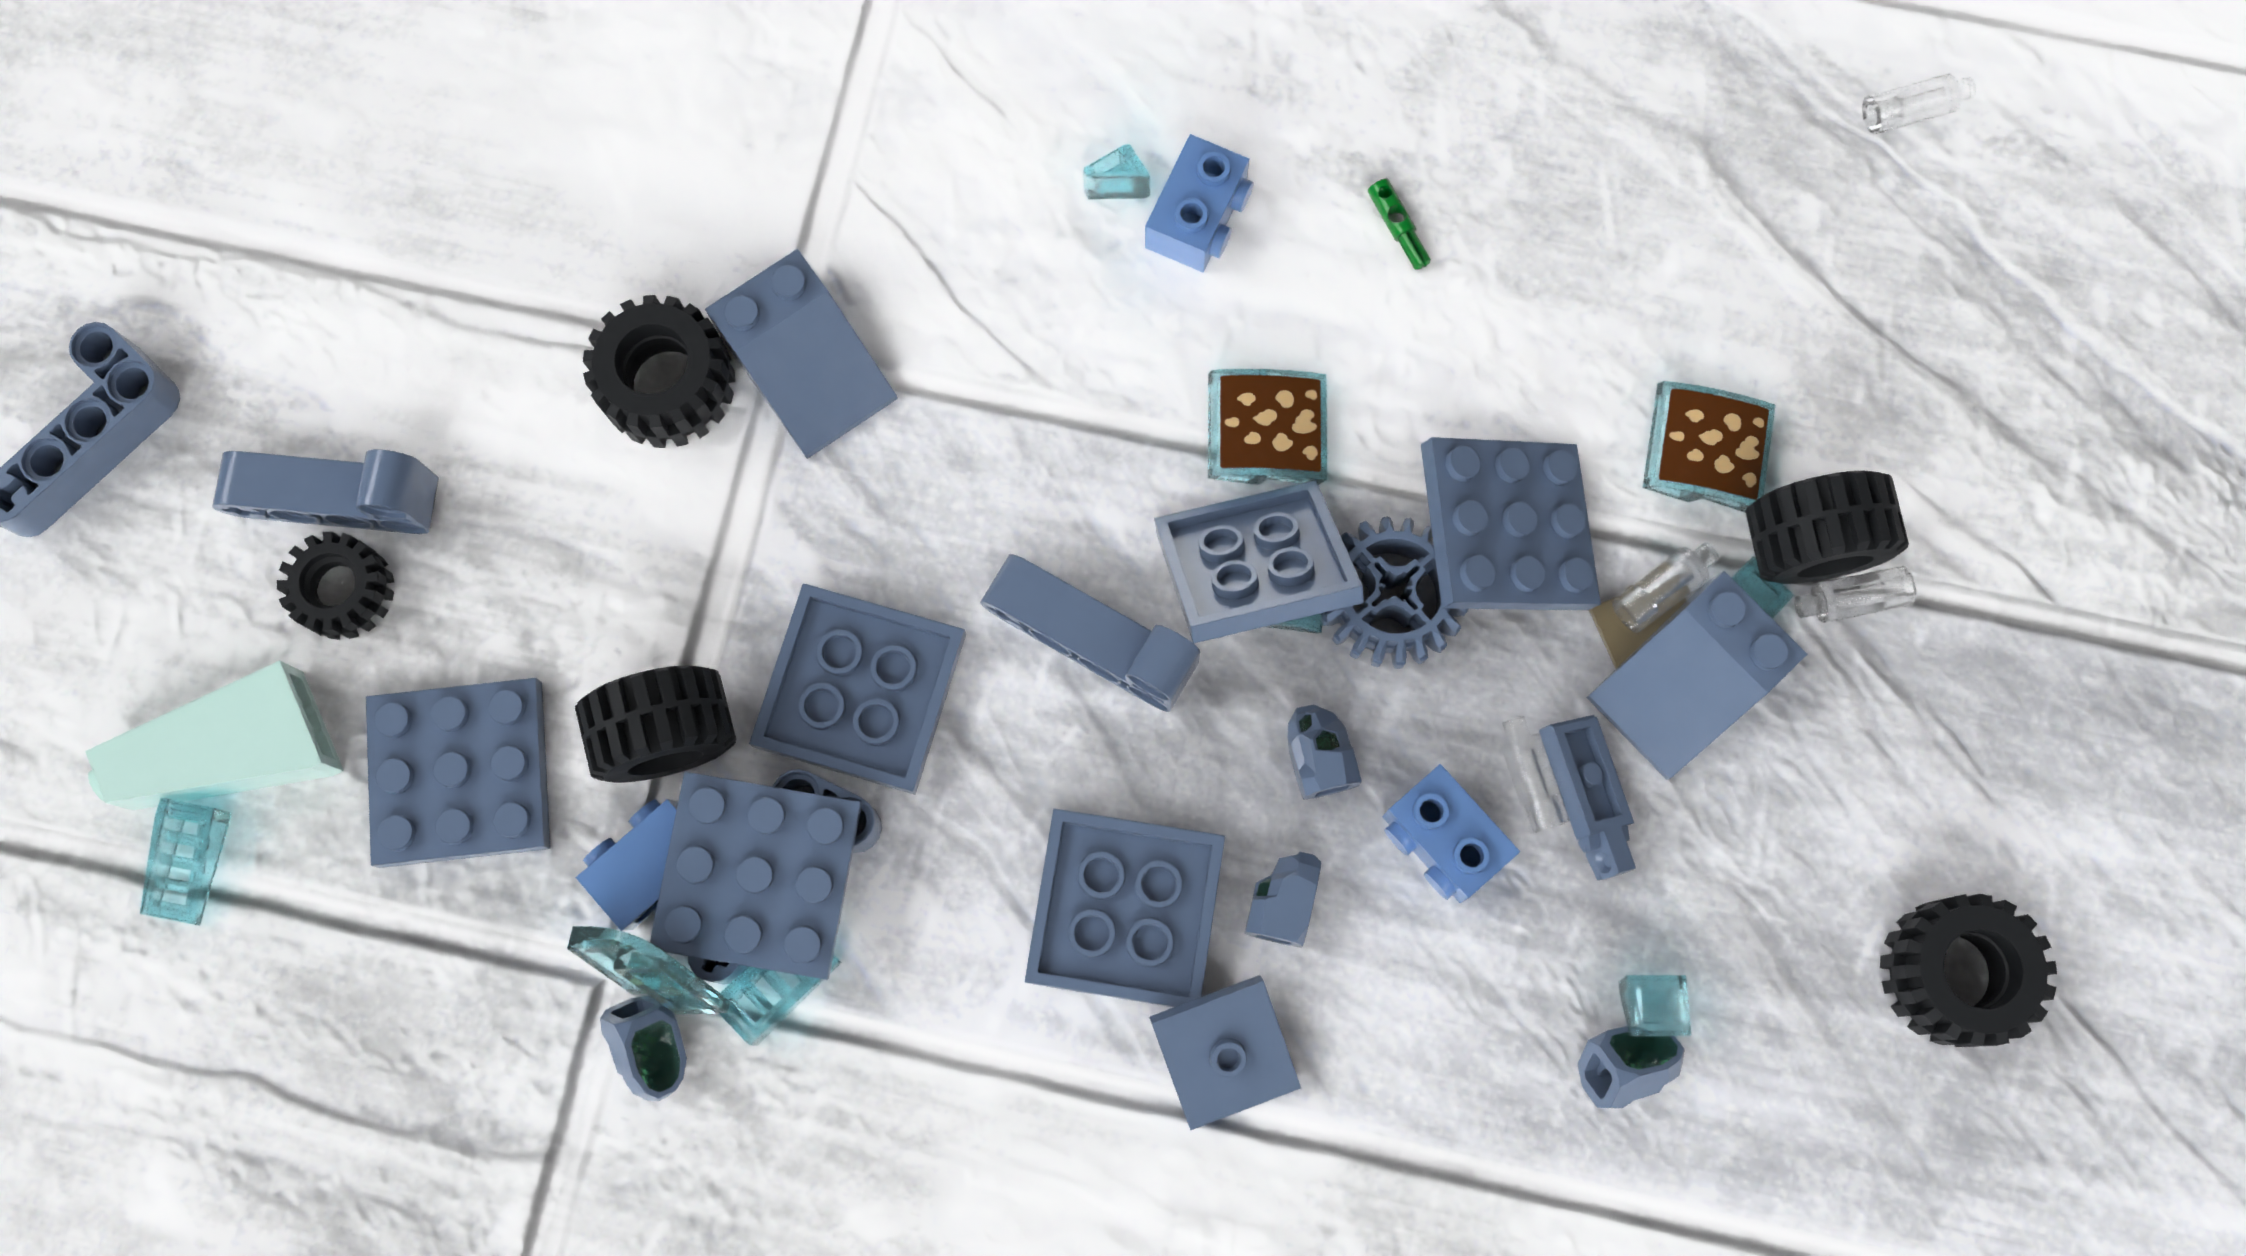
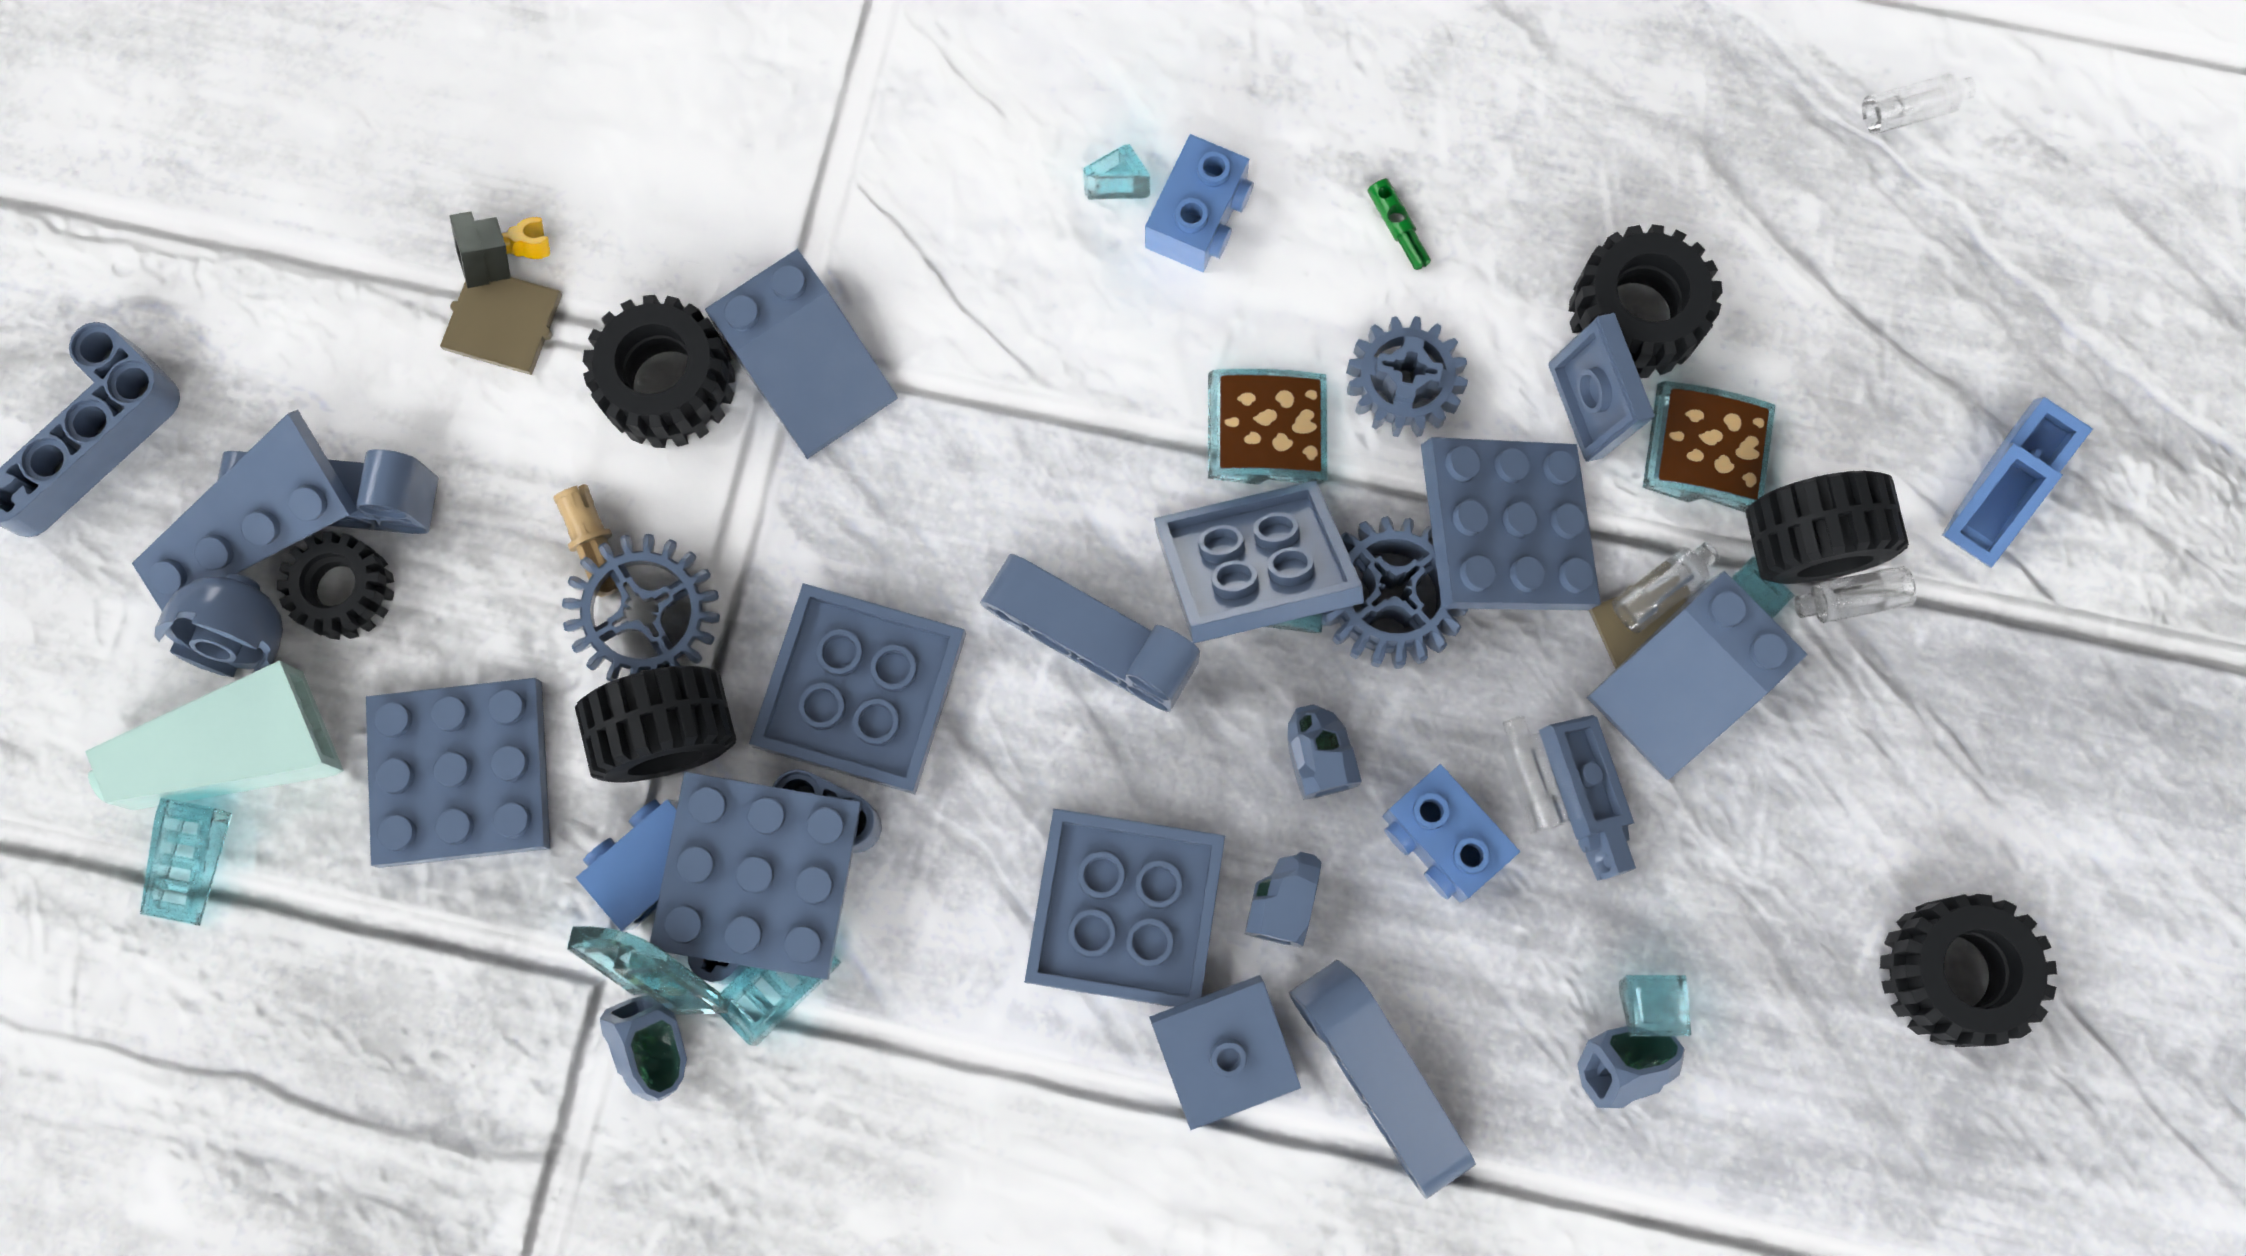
(222, 625): none -> sand blue cylinder
(252, 512): none -> sand blue wing
(484, 248): none -> pearl dark grey piece
(502, 323): none -> dark tan piece
(585, 529): none -> tan axle
(616, 568): none -> sand blue gear
(1383, 1076): none -> sand blue beam
(1385, 375): none -> sand blue gear
(1600, 388): none -> sand blue plate
(1671, 270): none -> black tyre
(2016, 480): none -> medium blue slope

